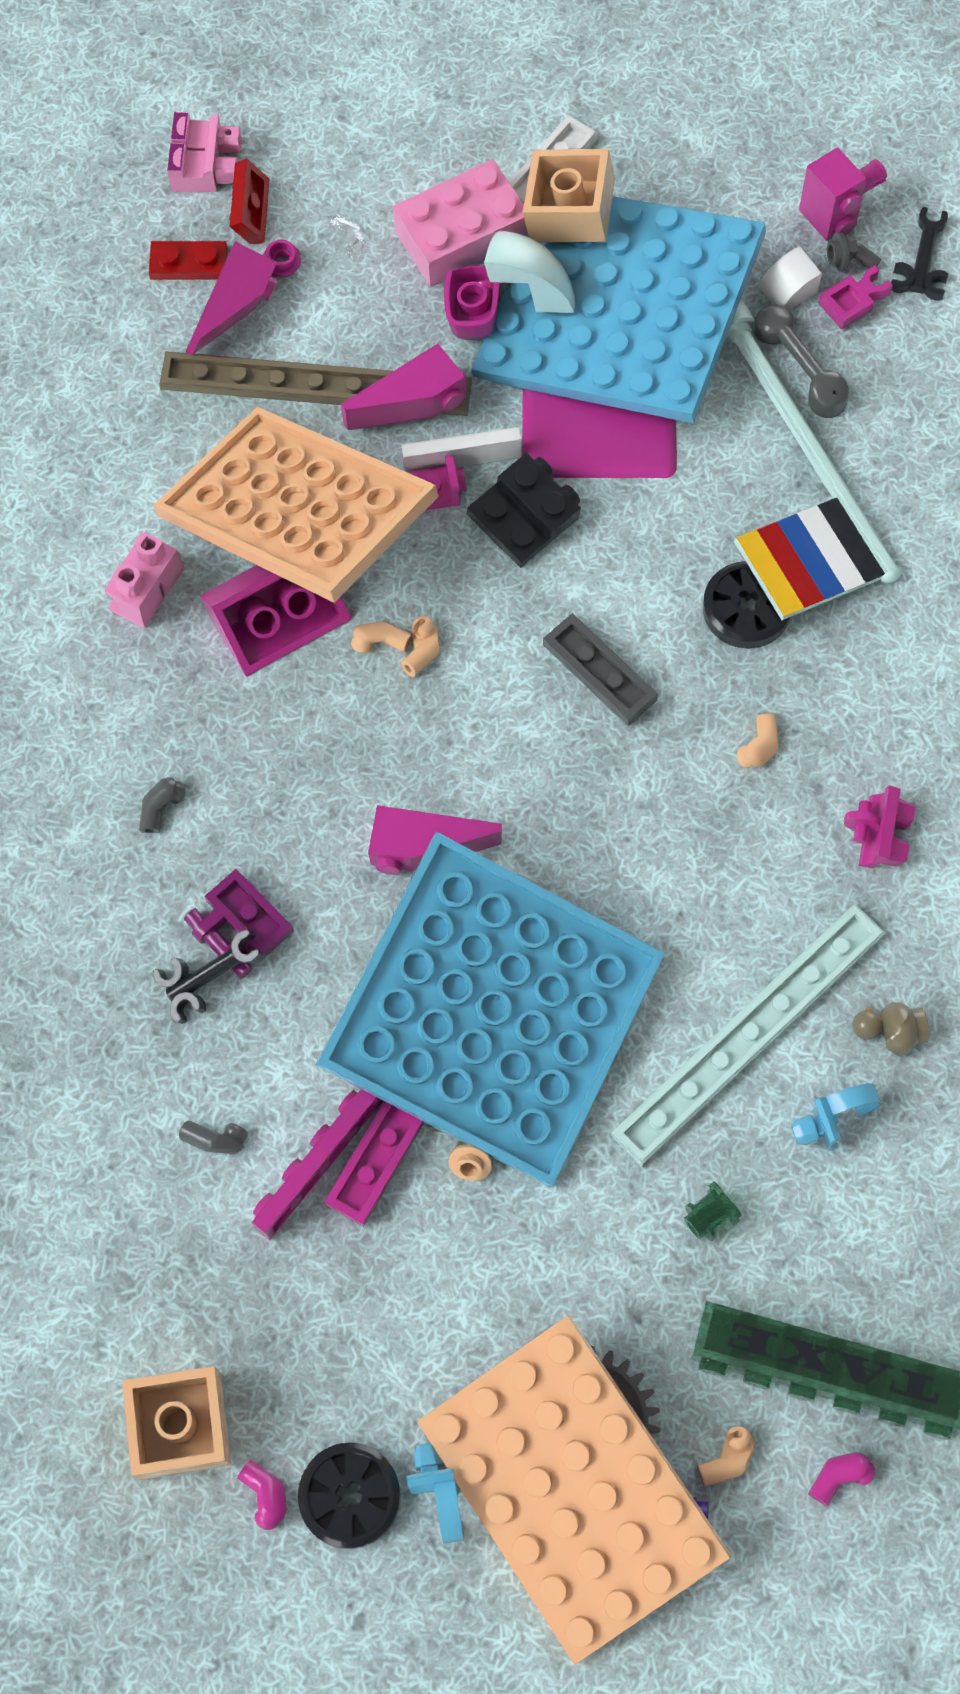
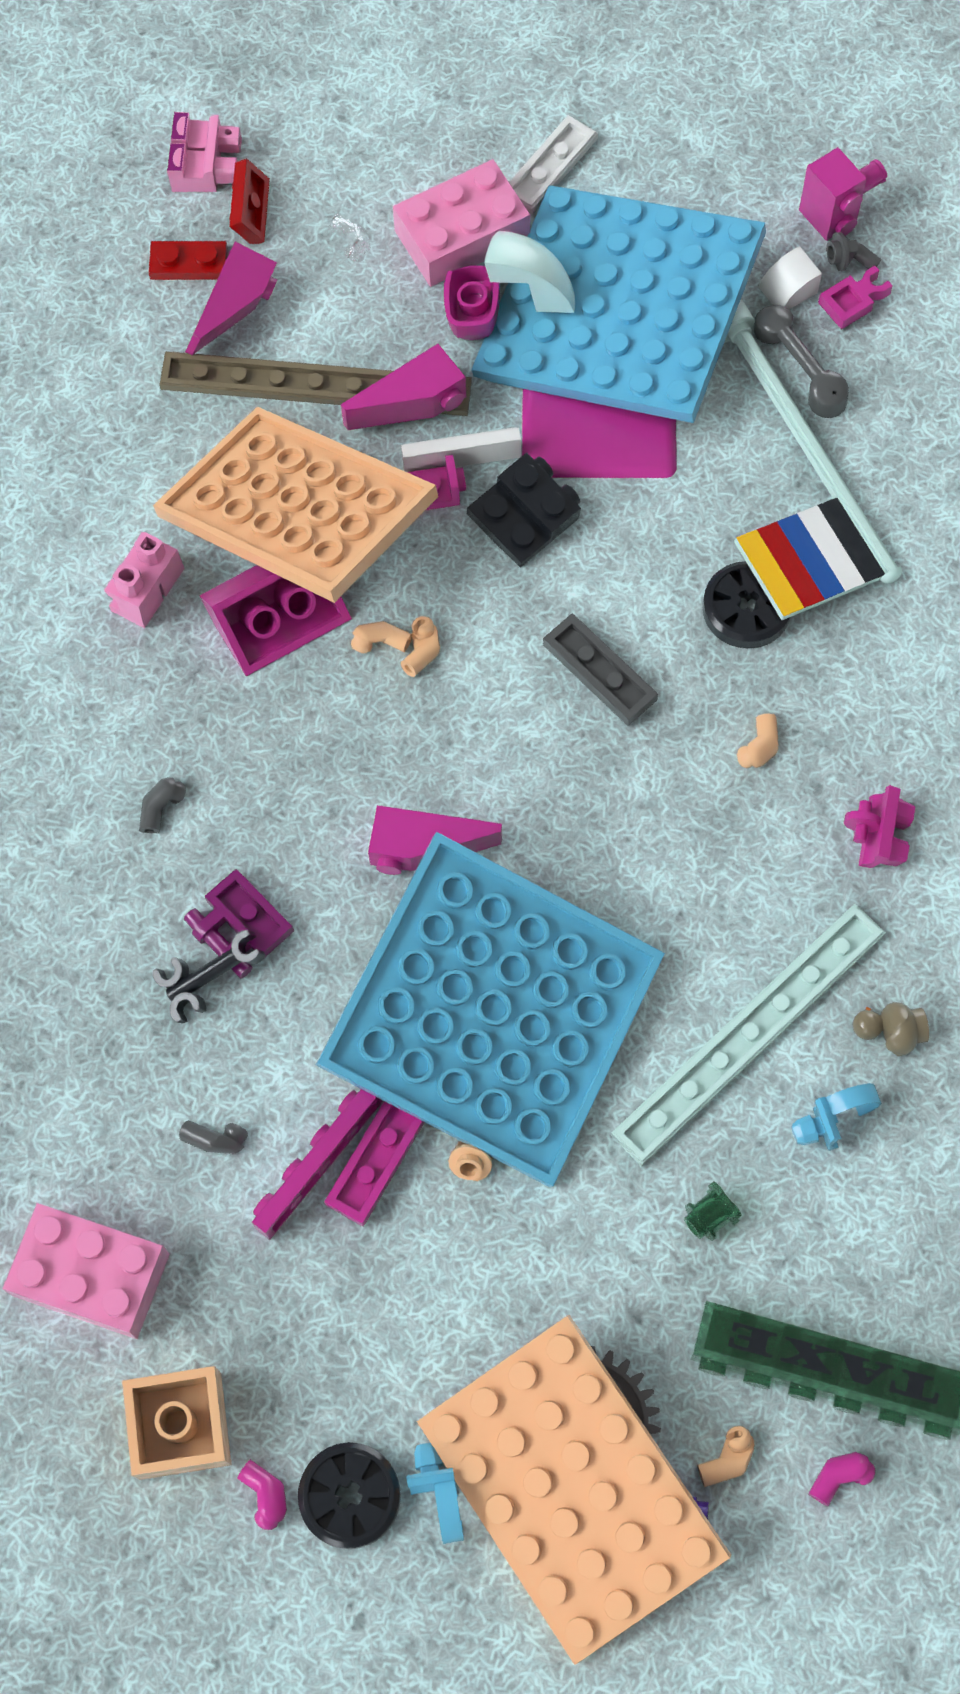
(86, 1270): none -> bright pink brick
(286, 249): dark pink plate -> none
(569, 195): light nougat brick -> none
(919, 278): black bar -> none

